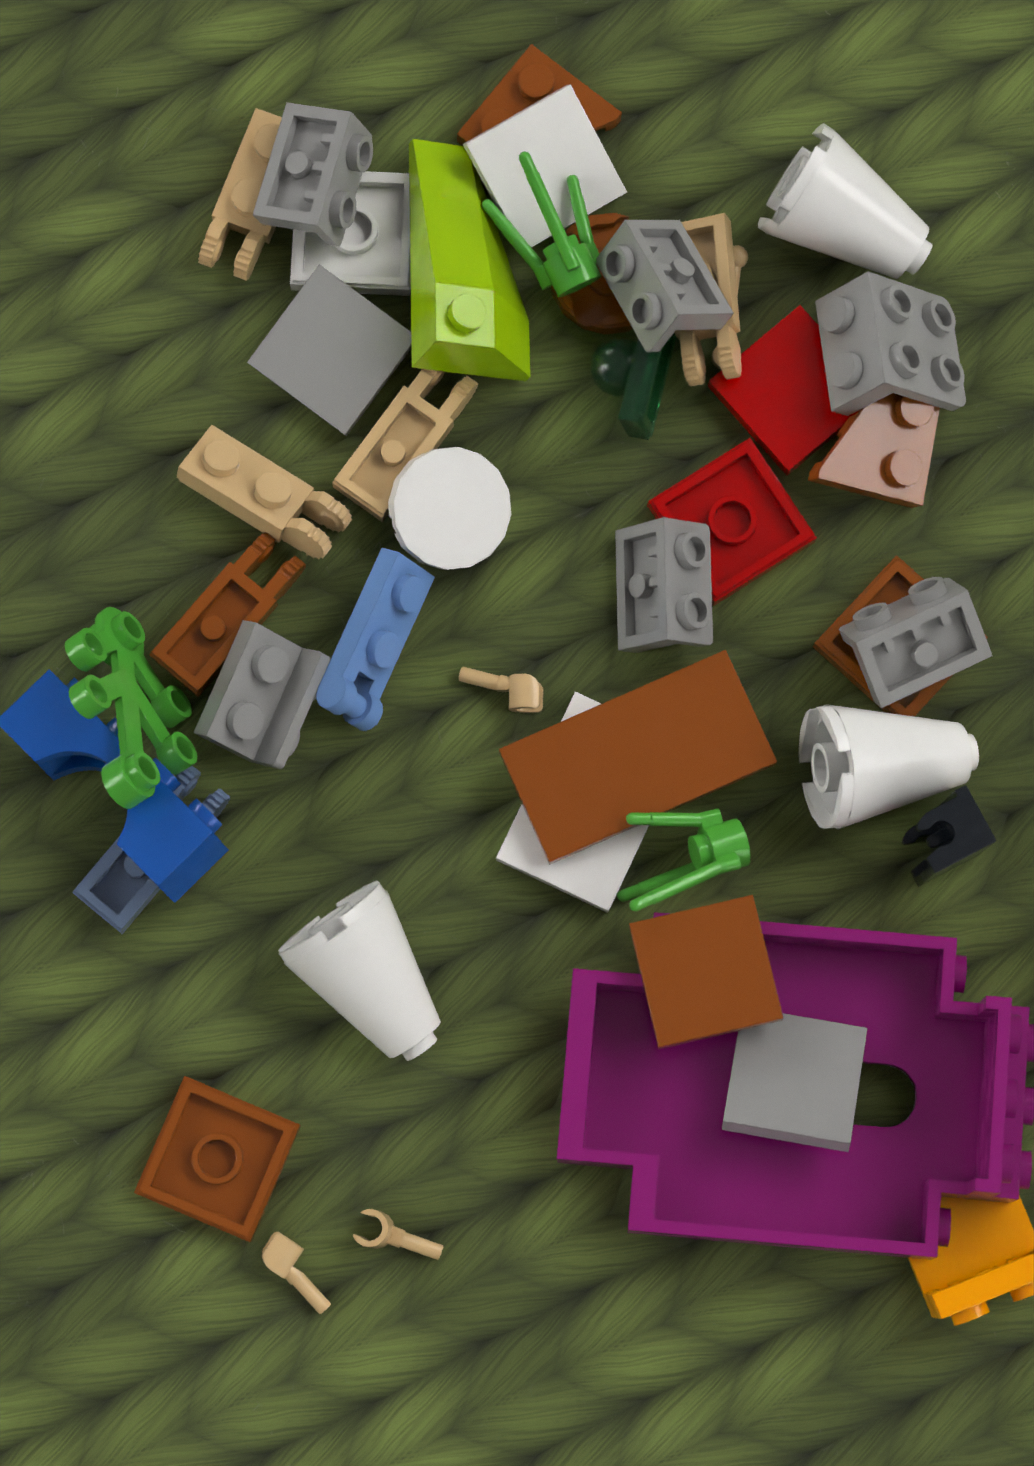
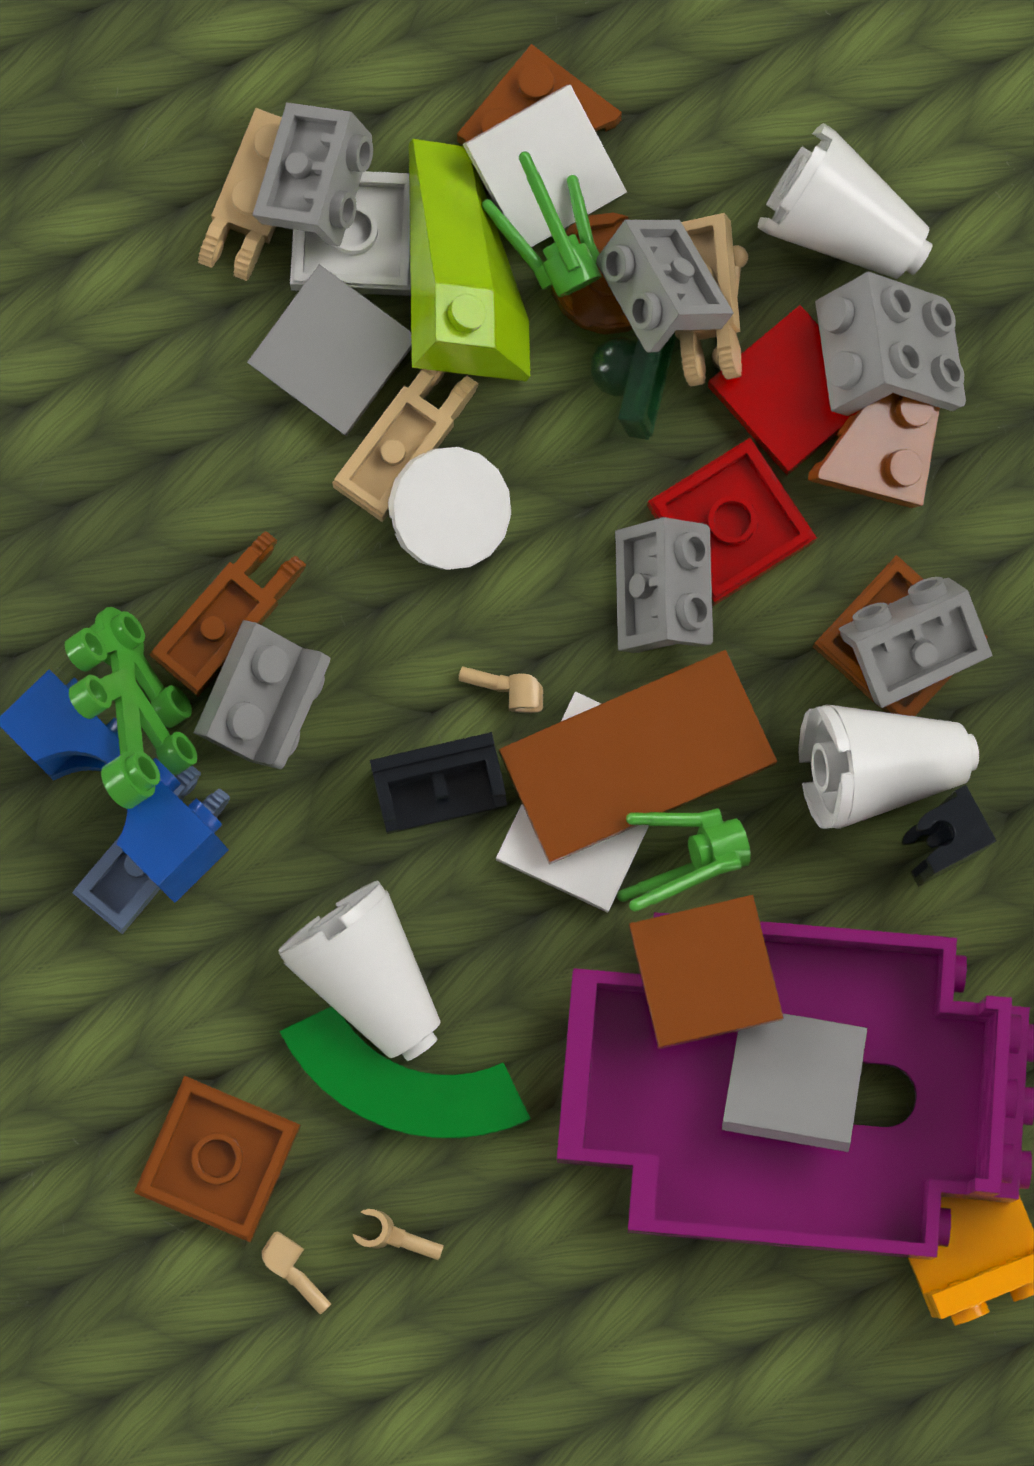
(262, 493): tan hinge -> none
(374, 639): medium blue plate -> none
(398, 1095): none -> green tile
(439, 783): none -> black hinge

